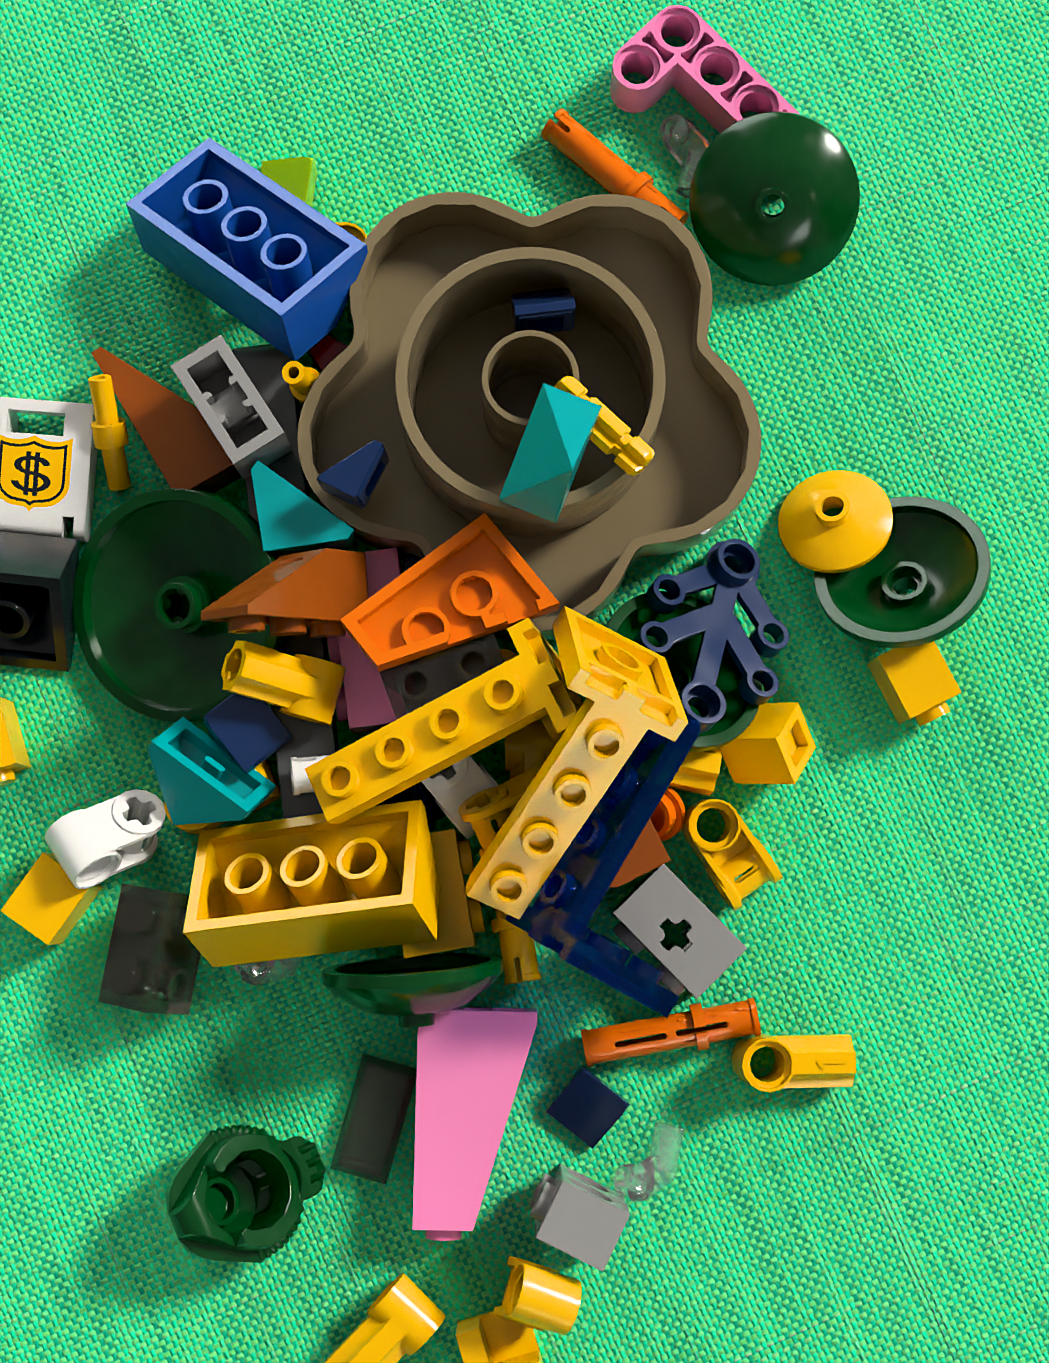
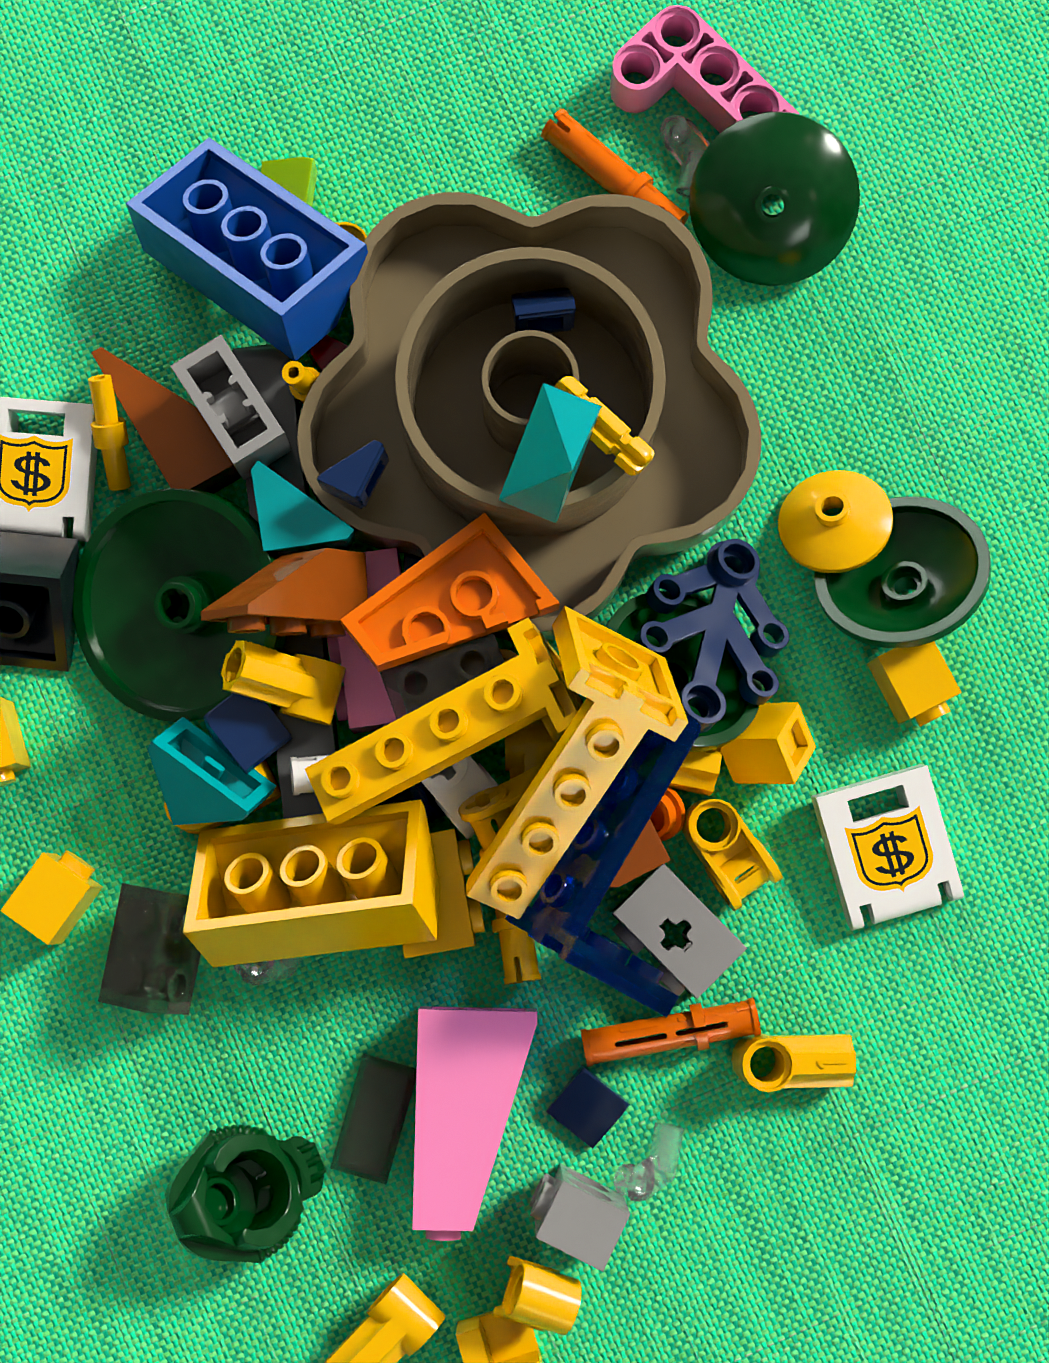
(107, 837): white piece -> none
(413, 985): dark green dish -> none
(892, 856): none -> white container

